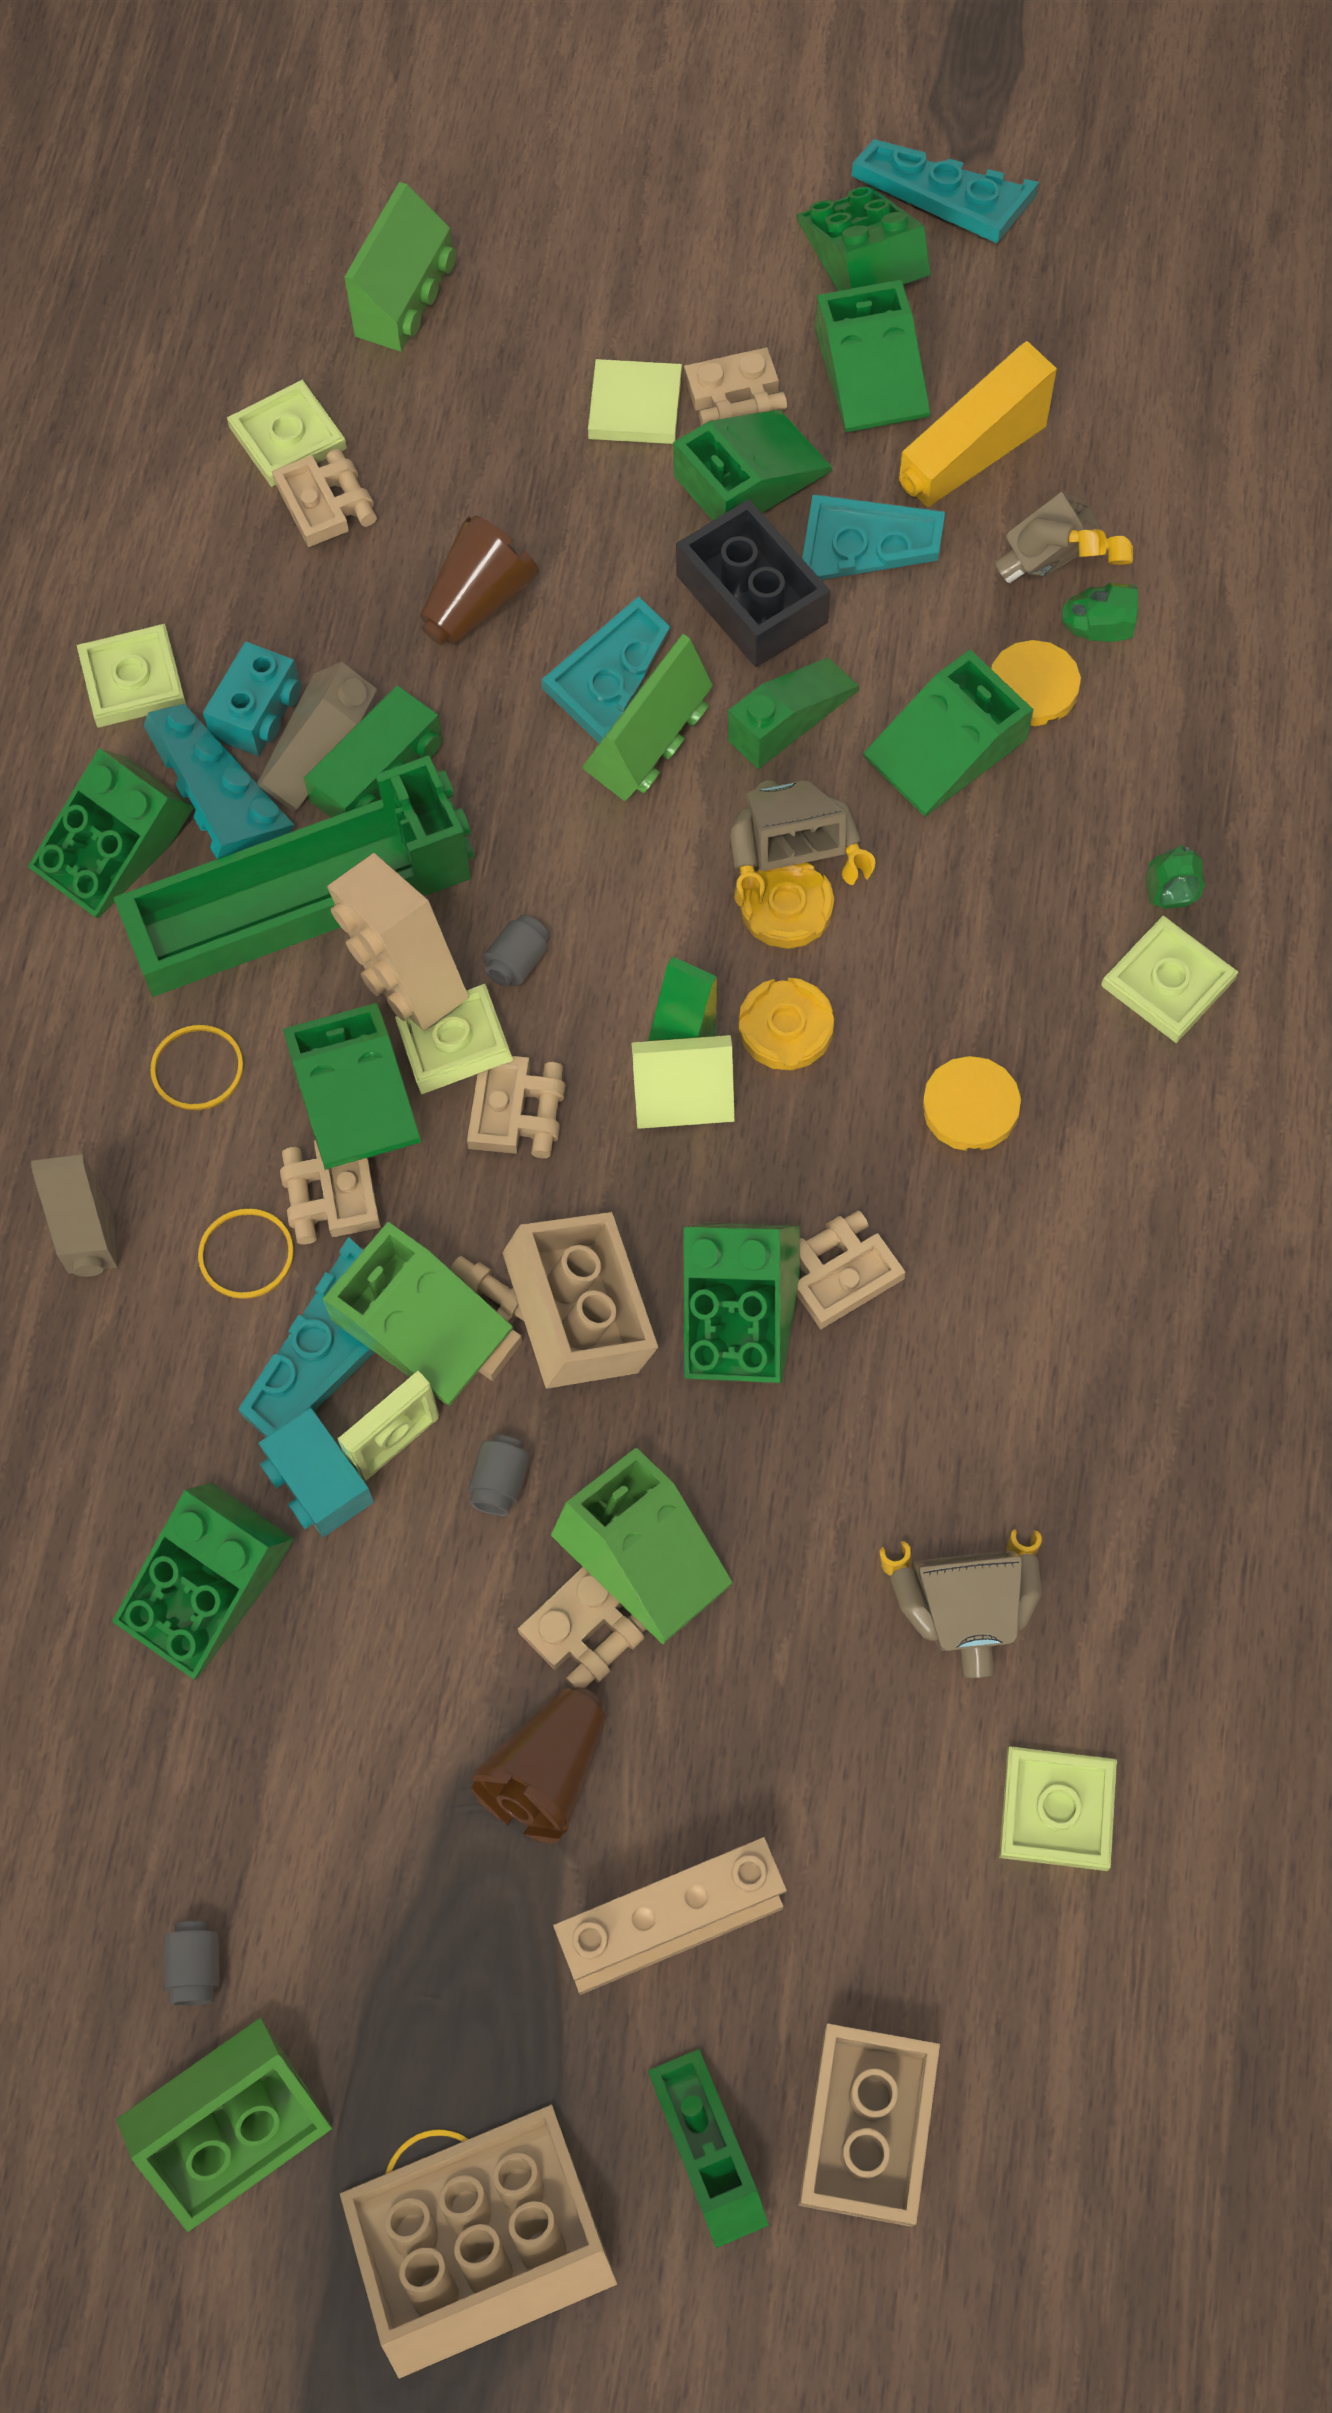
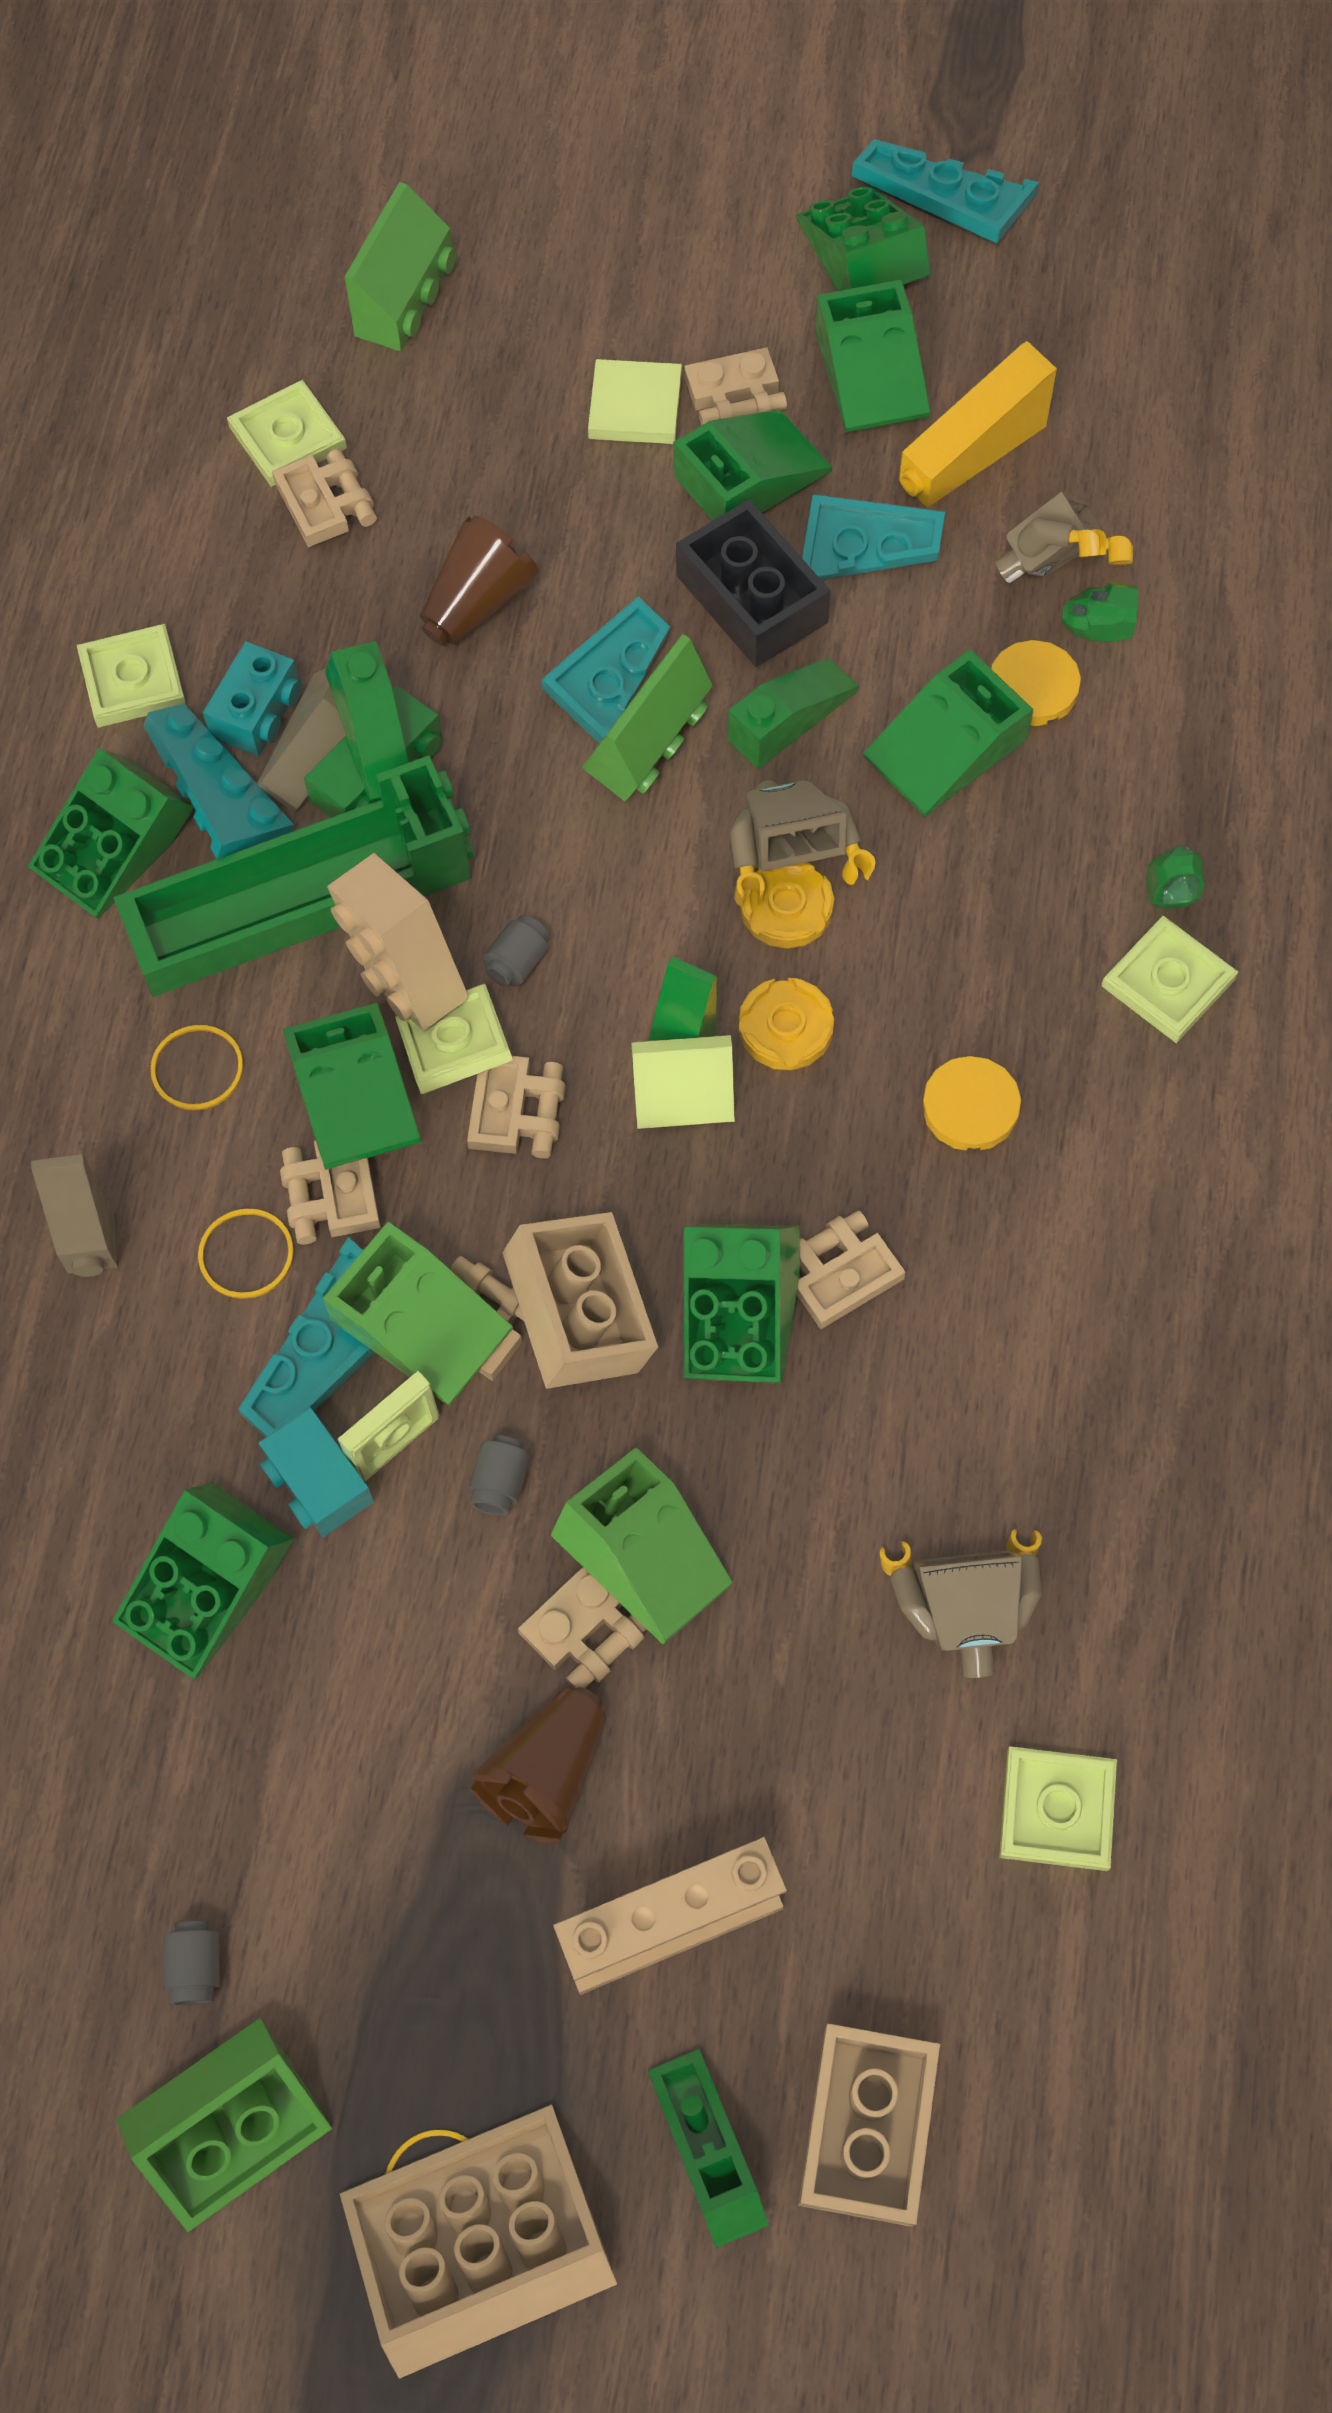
(367, 711): none -> green slope

